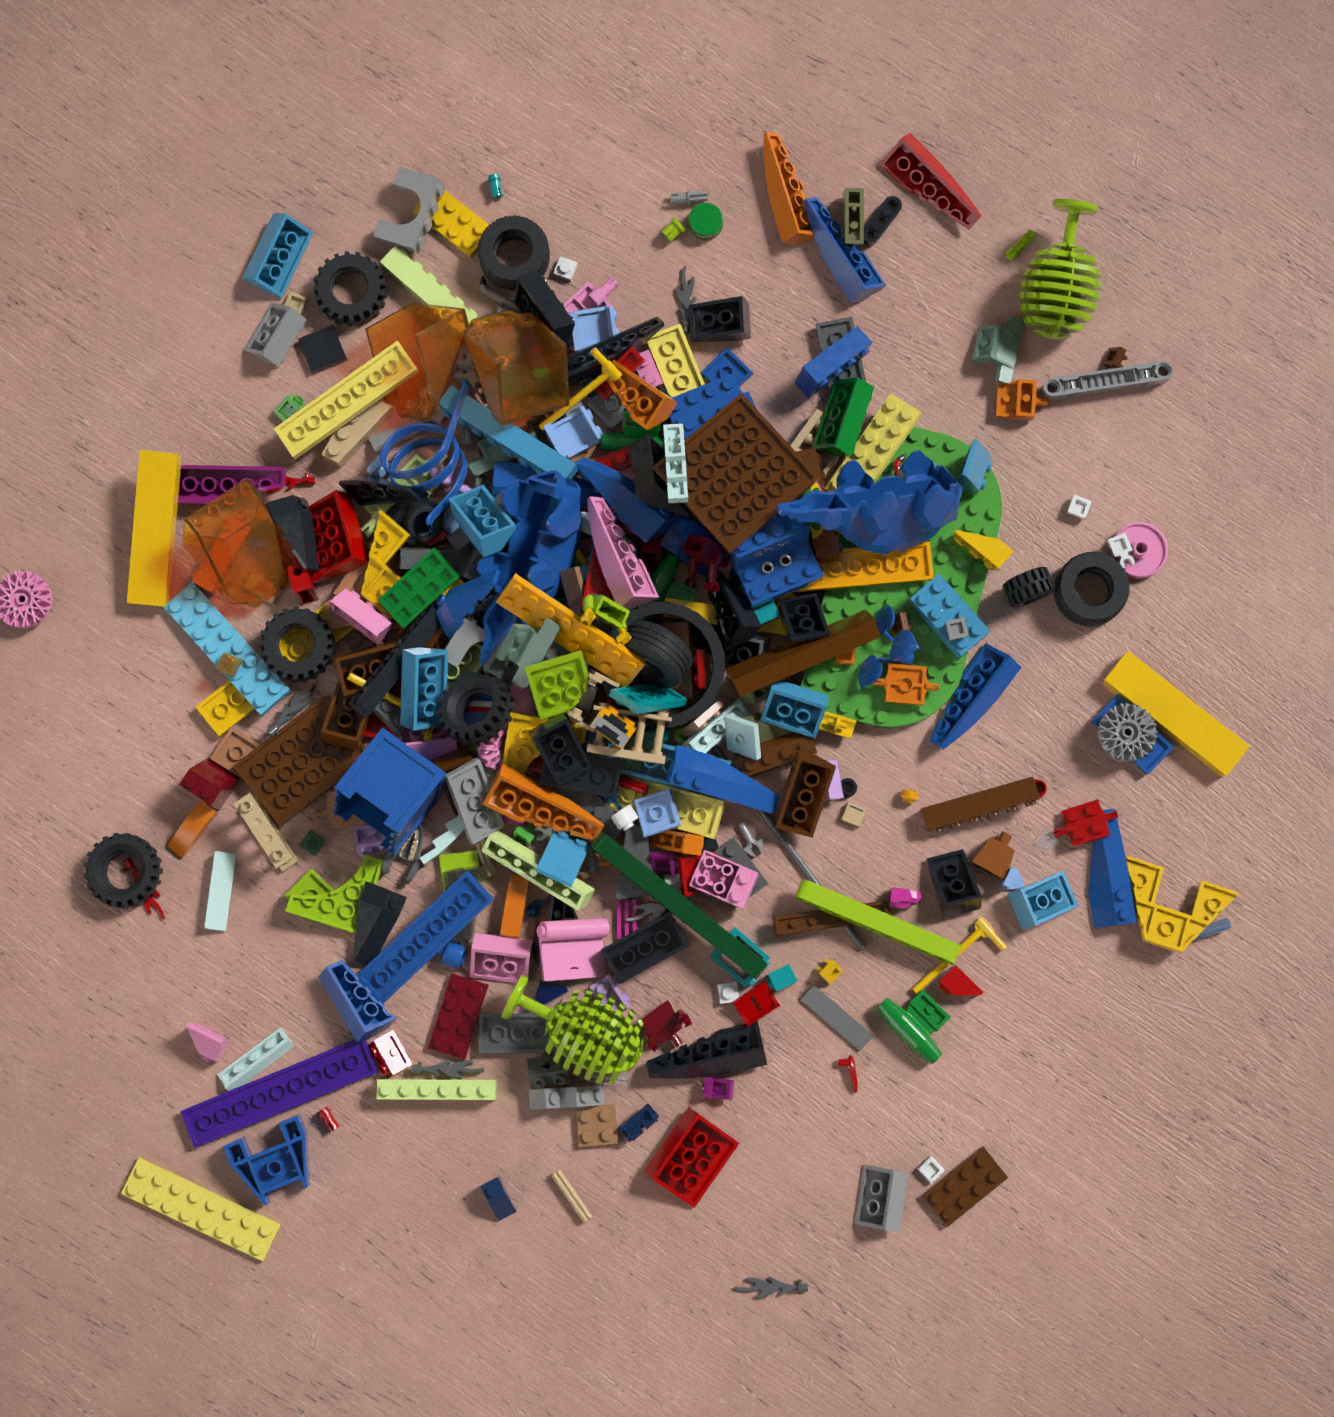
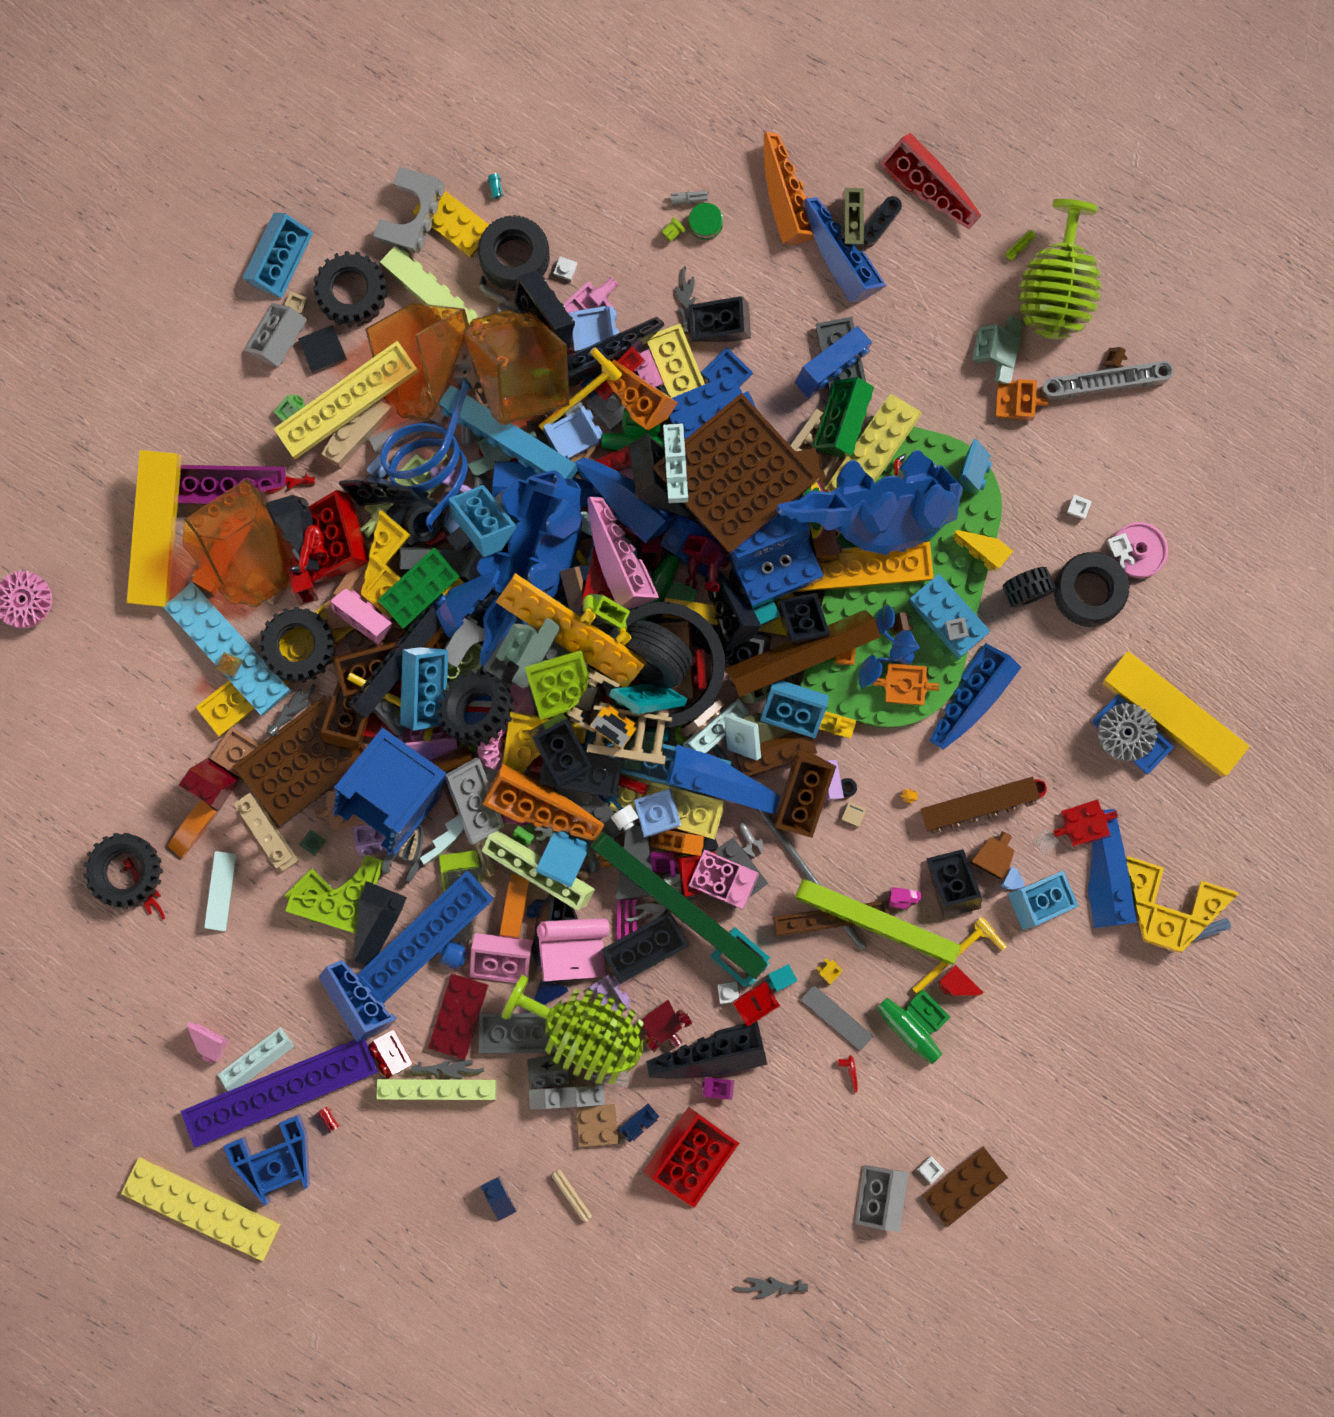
(312, 545): none -> red piece

